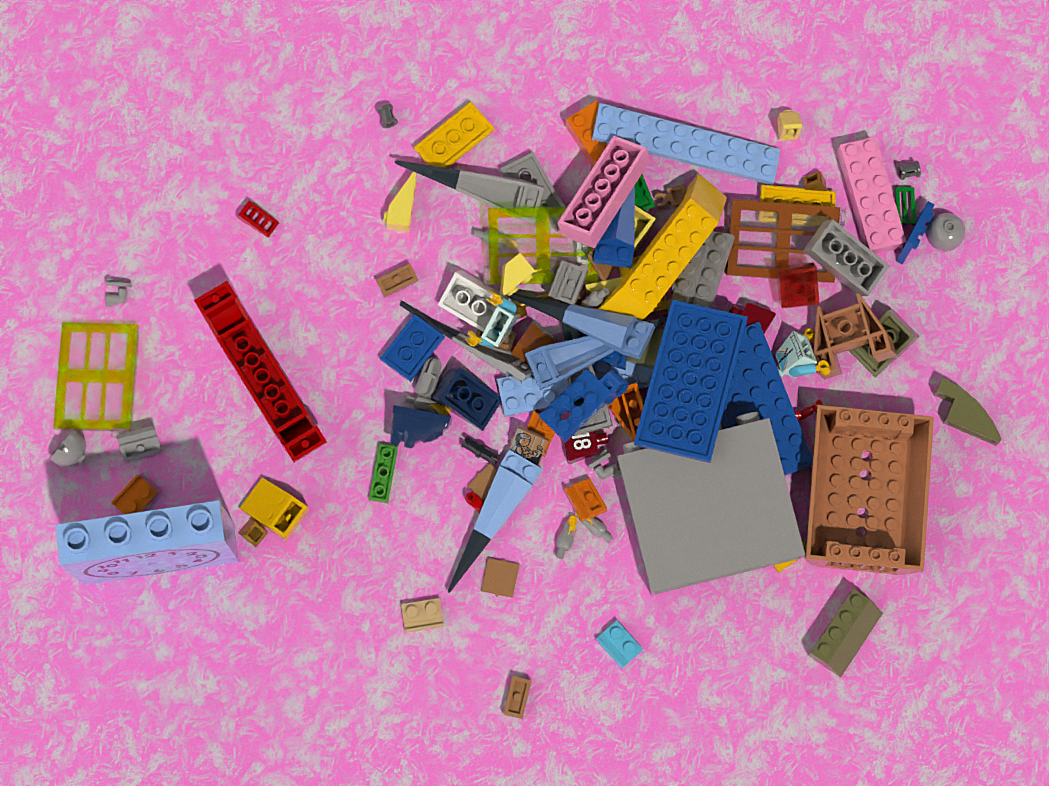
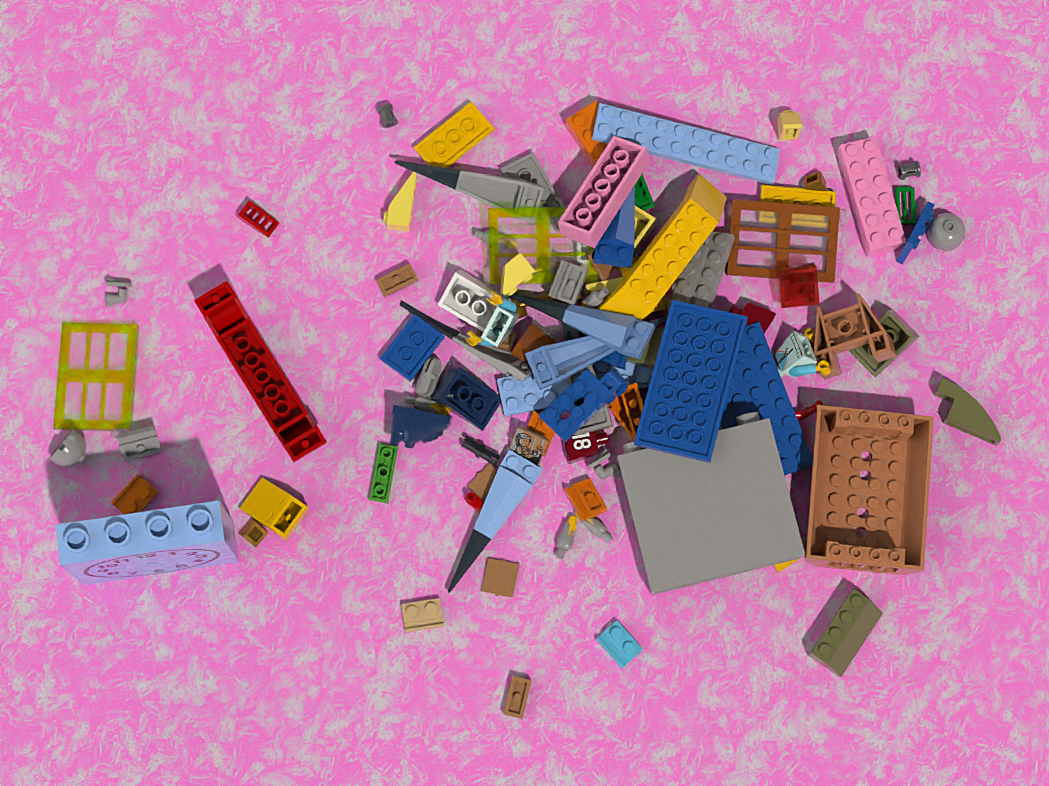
(674, 196): medium nougat plate -> none
(846, 257): light grey brick -> none

